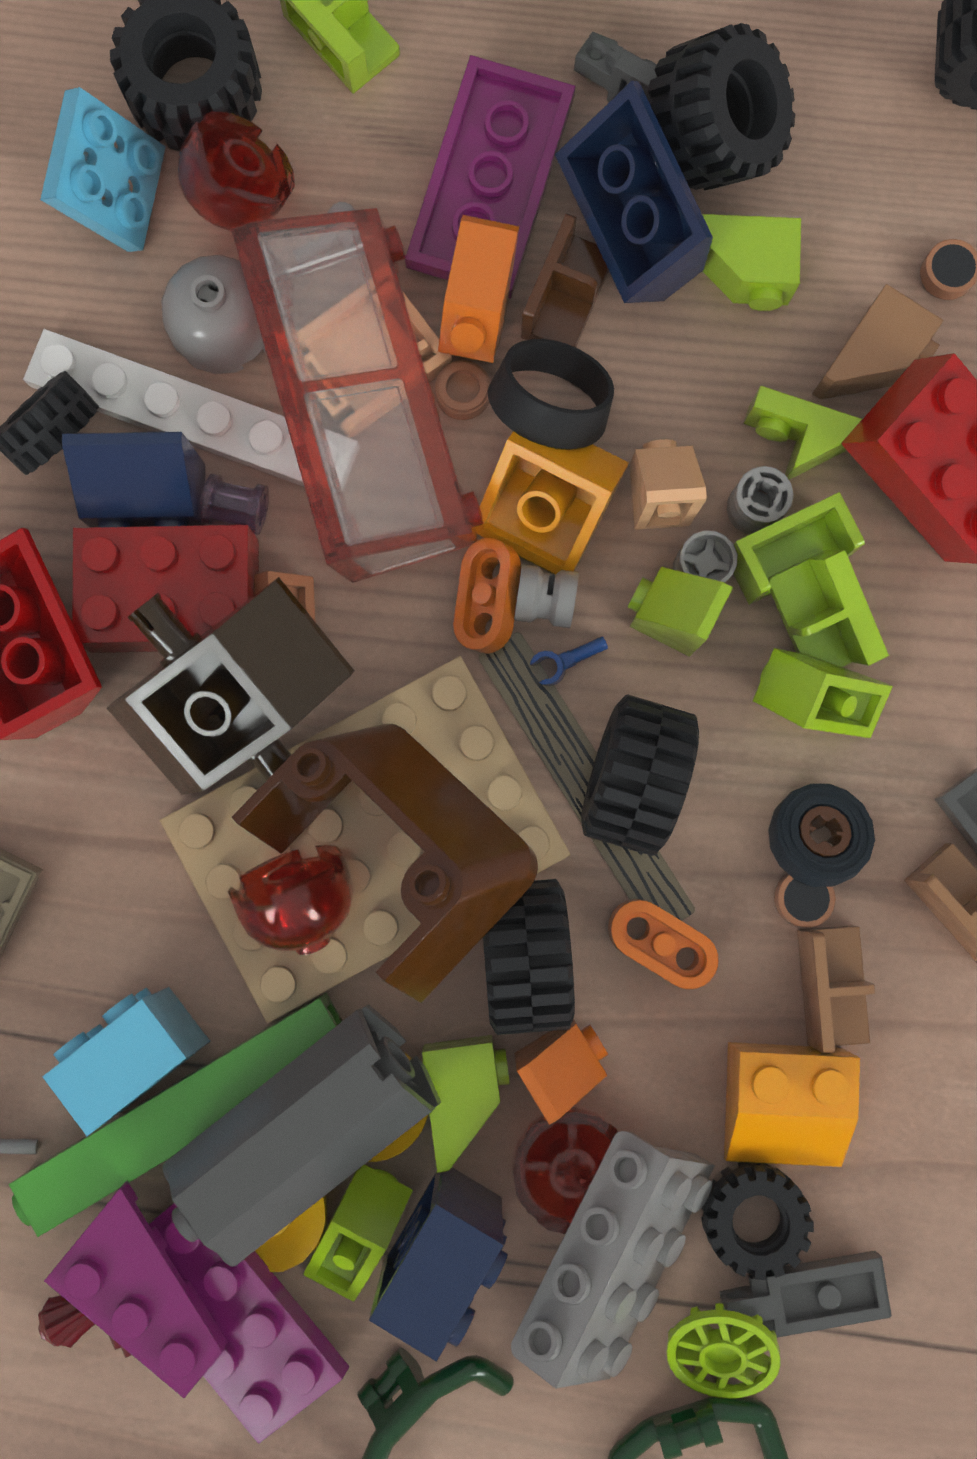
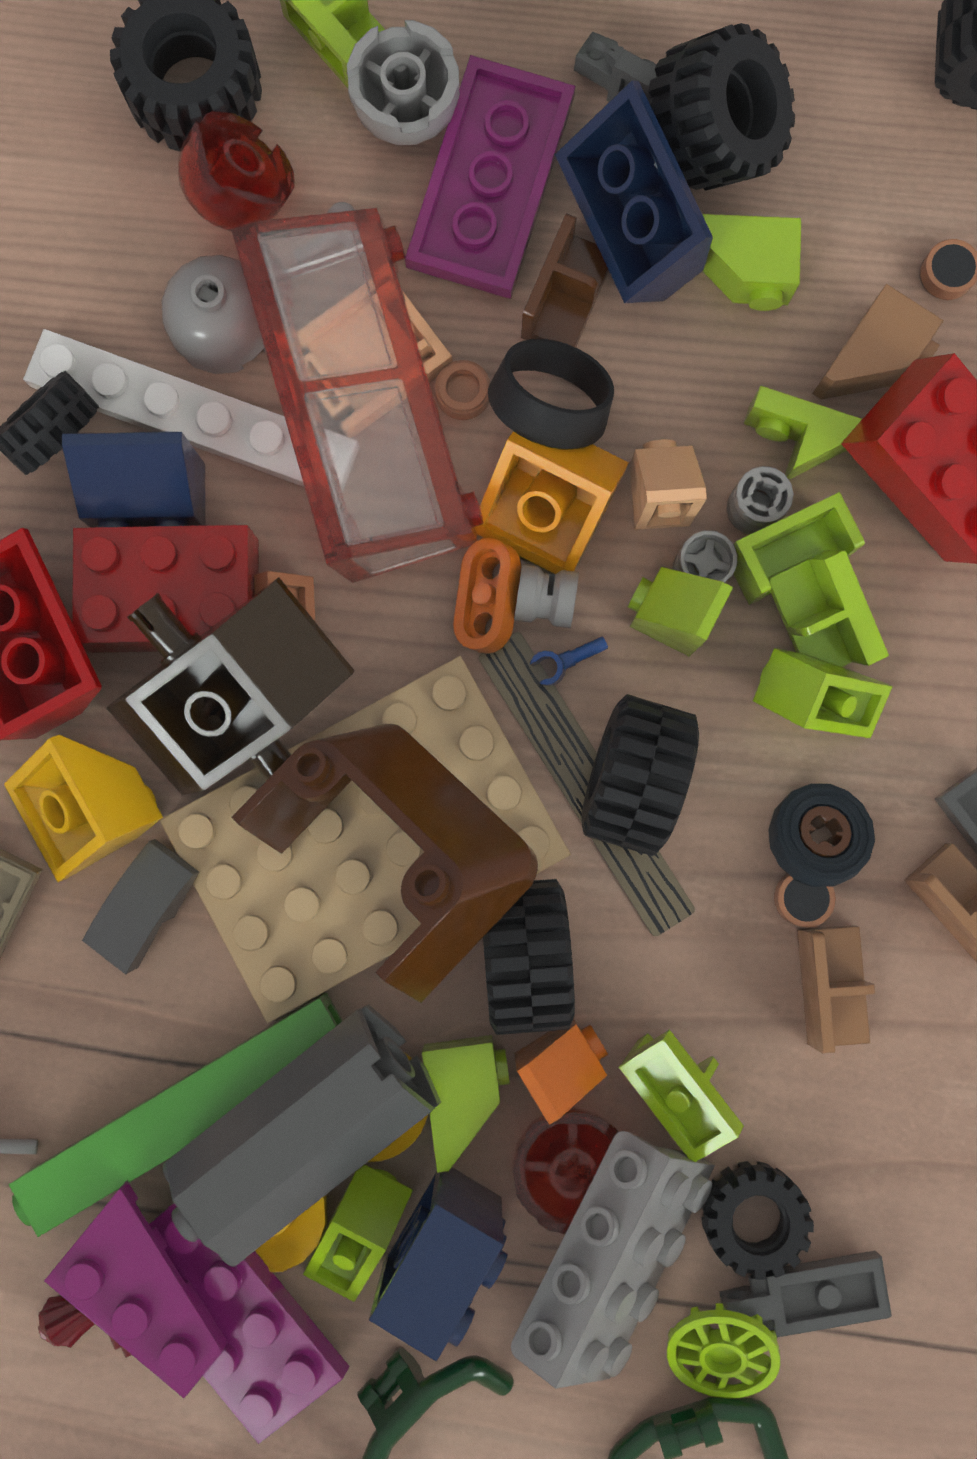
(80, 804): none -> yellow slope
(89, 167): medium azure plate -> none
(119, 1063): medium azure brick -> none
(139, 904): none -> dark grey slope
(234, 503): bush -> none
(295, 900): clear red cylinder -> none
(403, 82): none -> light grey cylinder
(478, 289): orange slope -> none
(662, 942): orange plate -> none
(681, 1094): none -> lime panel
(790, 1104): light orange slope -> none

